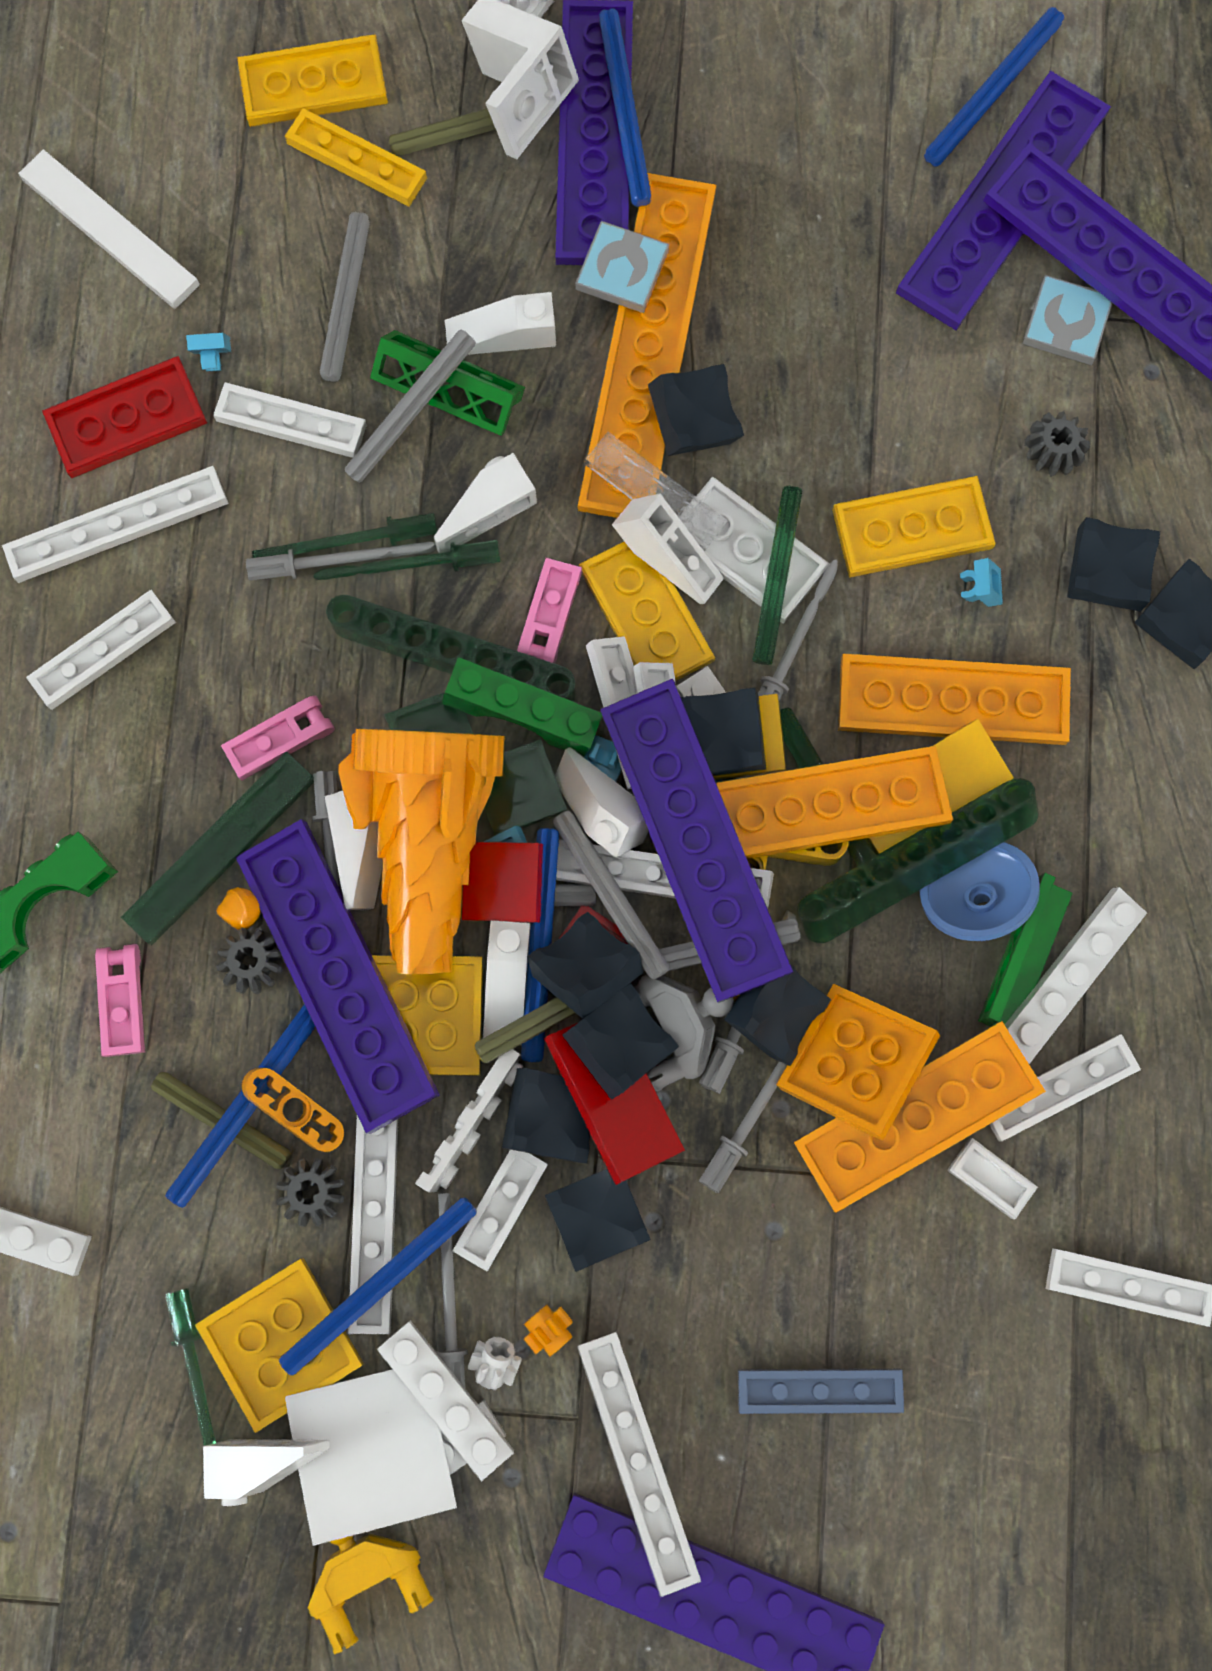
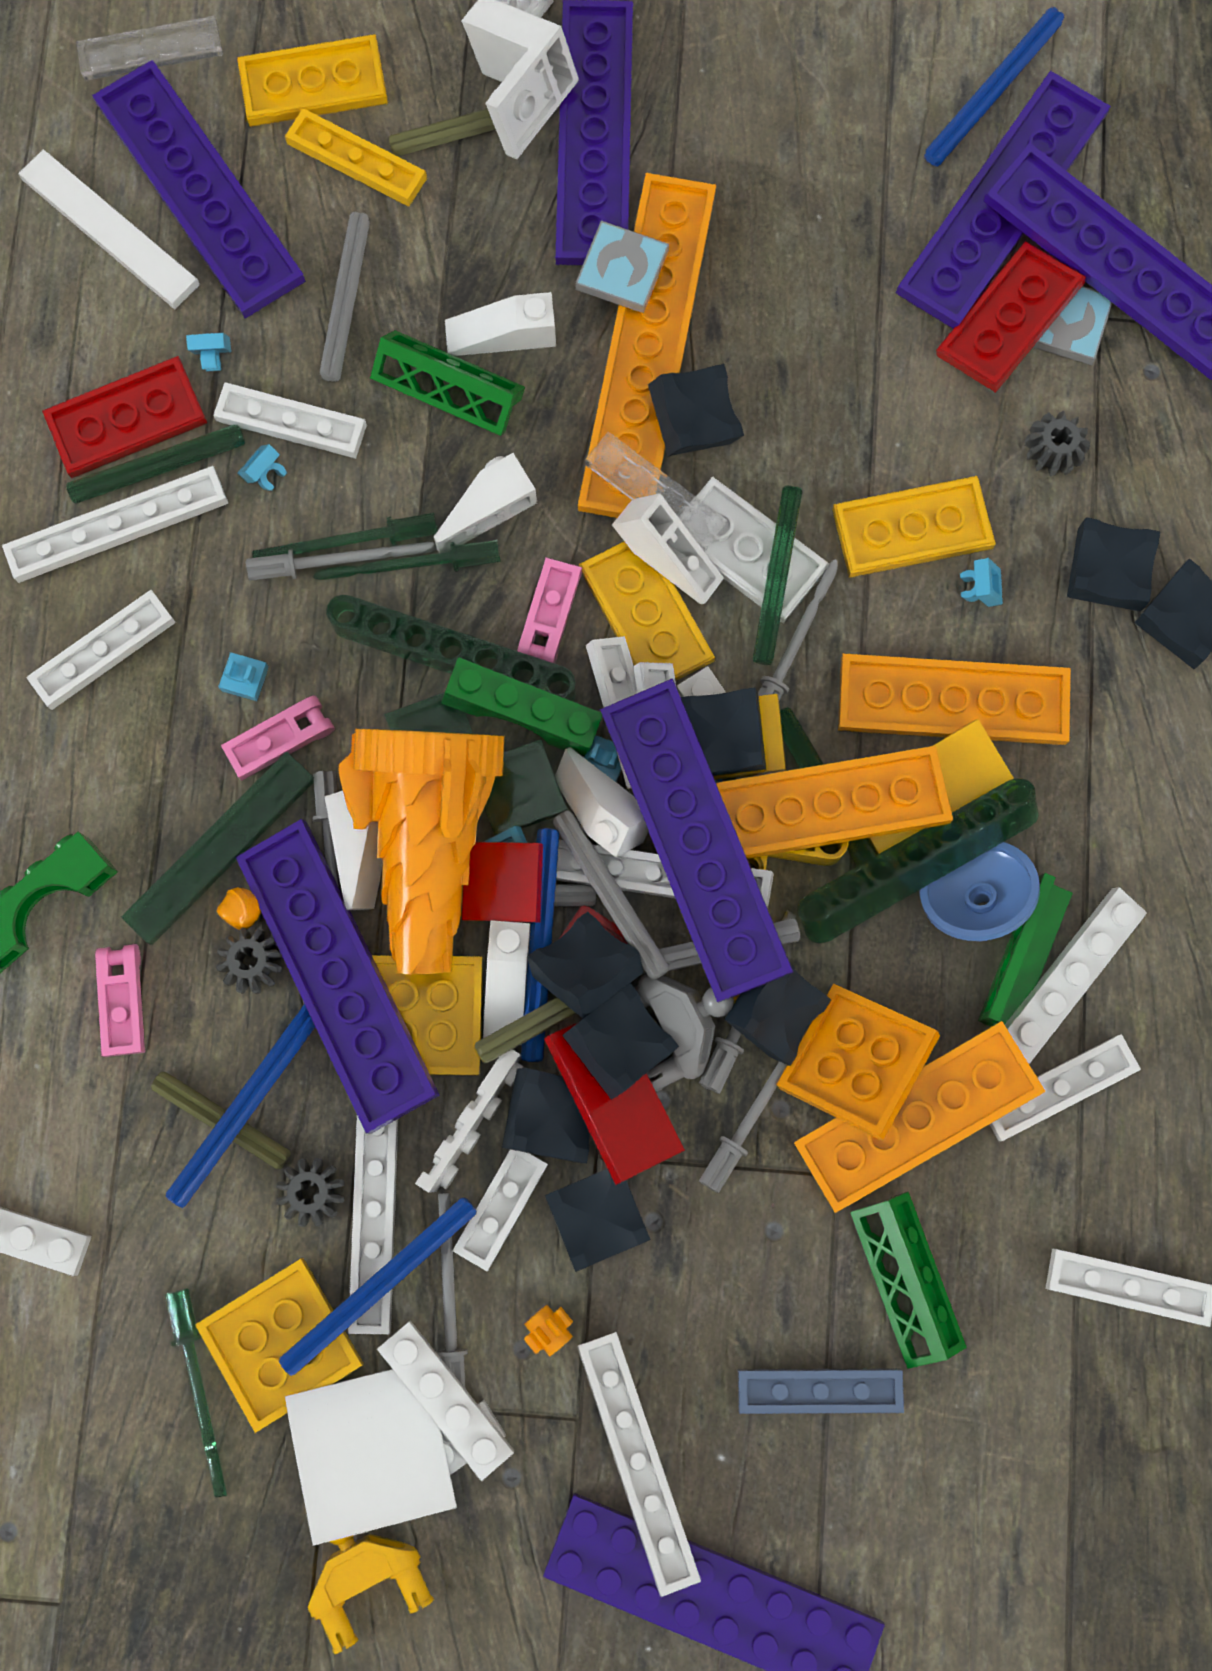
(155, 463): none -> clear green axle
(162, 44): none -> clear plate
(199, 189): none -> dark purple plate
(243, 676): none -> medium azure tile
(252, 1466): white slope -> none
(258, 466): none -> medium azure tile
(322, 1118): light orange beam -> none
(410, 405): light grey axle -> none
(494, 1363): white gear -> none
(625, 108): blue axle -> none
(920, 1278): none -> green fence
(992, 1178): white tile -> none
(1010, 316): none -> red tile

